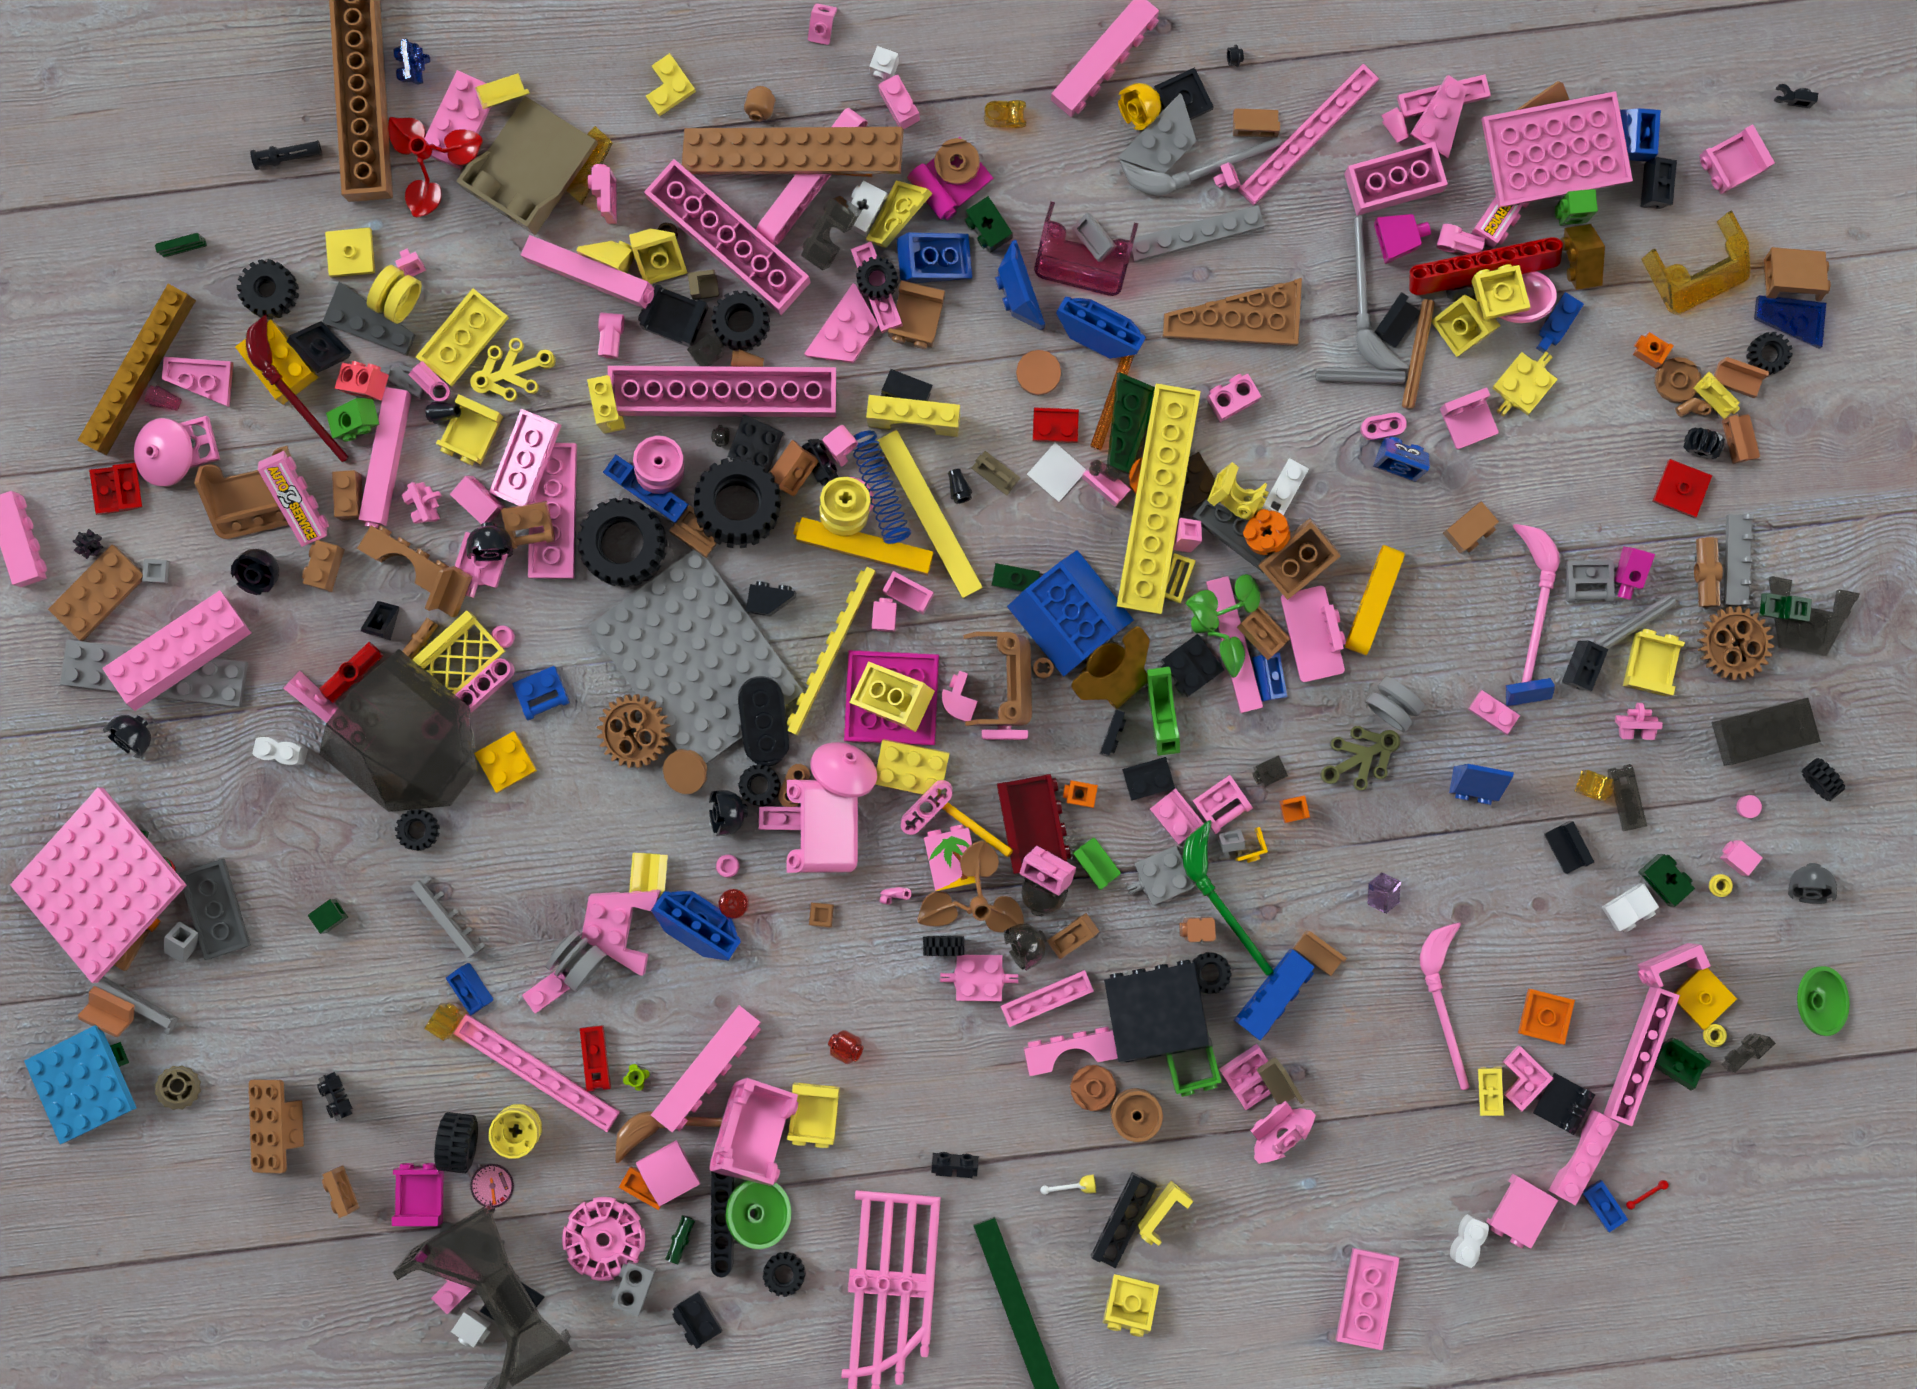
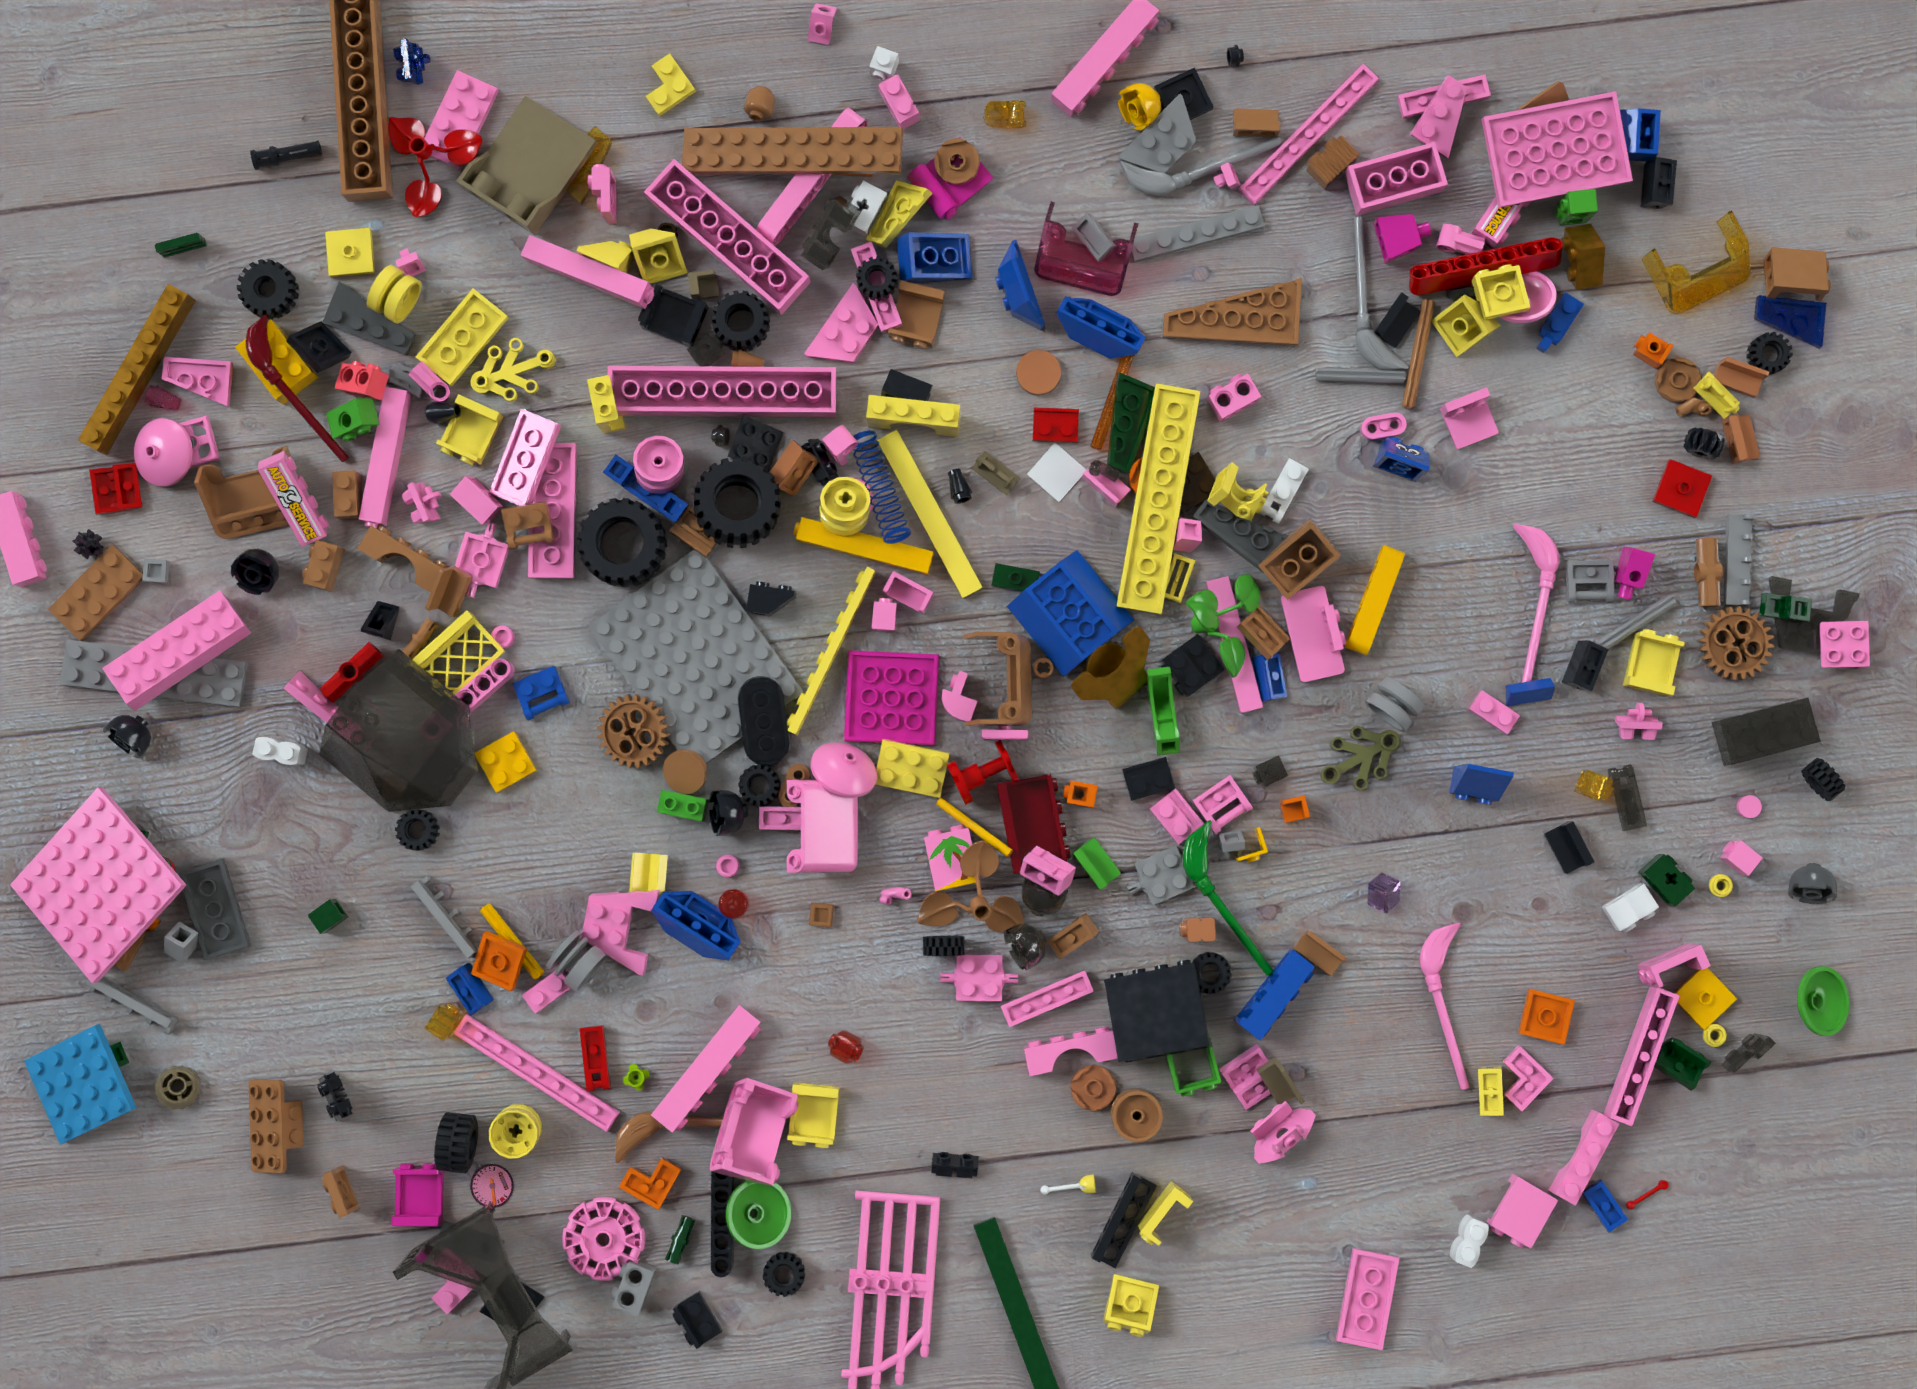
(107, 1012): nougat panel -> none
(471, 1328): white brick -> none
(489, 543): black cylinder -> none
(499, 961): none -> orange plate
(501, 91): light yellow panel -> none
(504, 931): none -> yellow axle
(610, 329): bright pink piece -> none
(668, 1173): bright pink slope -> none
(682, 805): none -> bright green brick
(892, 696): light yellow slope -> none
(919, 823): bright pink beam -> none
(974, 776): none -> red piece
(986, 212): dark green brick -> none
(1117, 724): black plate -> none
(1258, 524): orange plate -> none
(1332, 161): none -> medium nougat brick
(1395, 124): bright pink cone -> none
(1471, 527): medium nougat brick -> none
(1524, 383): light yellow plate -> none
(1564, 1104): black hinge -> none
(1736, 160): bright pink panel -> none
(1800, 97): black plate -> none
(1844, 644): none -> bright pink bracket

